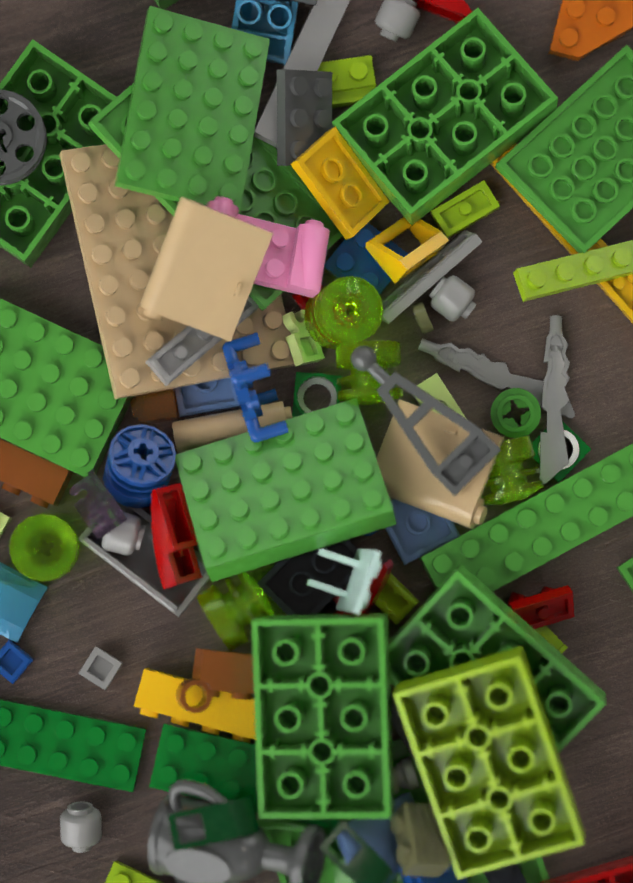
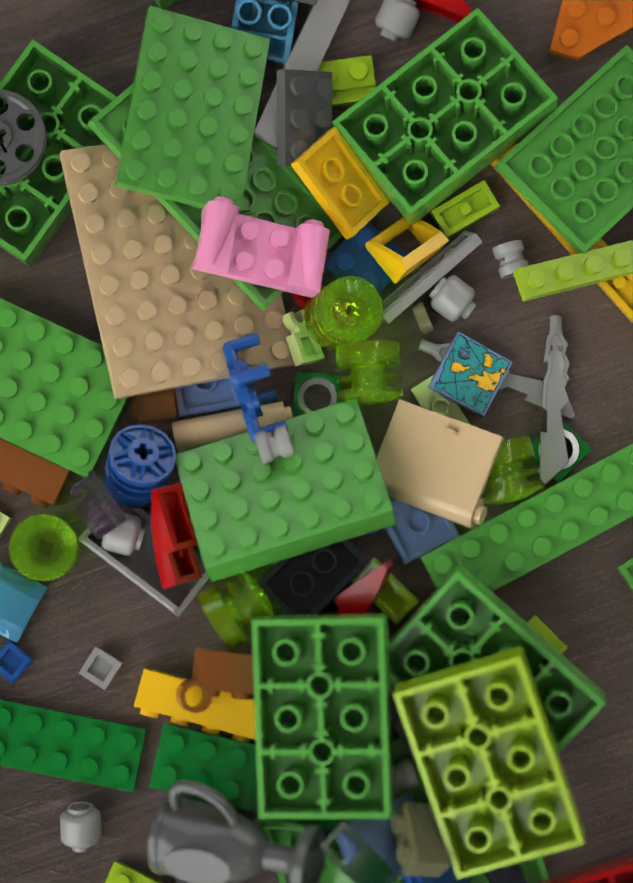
(187, 349): light grey tile -> none
(205, 269): tan door -> none
(220, 822): dark green piece -> none
(274, 444): none -> light grey wheel
(365, 567): light aqua plate -> none
(465, 460): dark grey plate -> none
(470, 374): none -> tile
(510, 257): none -> light grey wheel
(522, 399): bright green gear -> none
(544, 608): red tile -> none

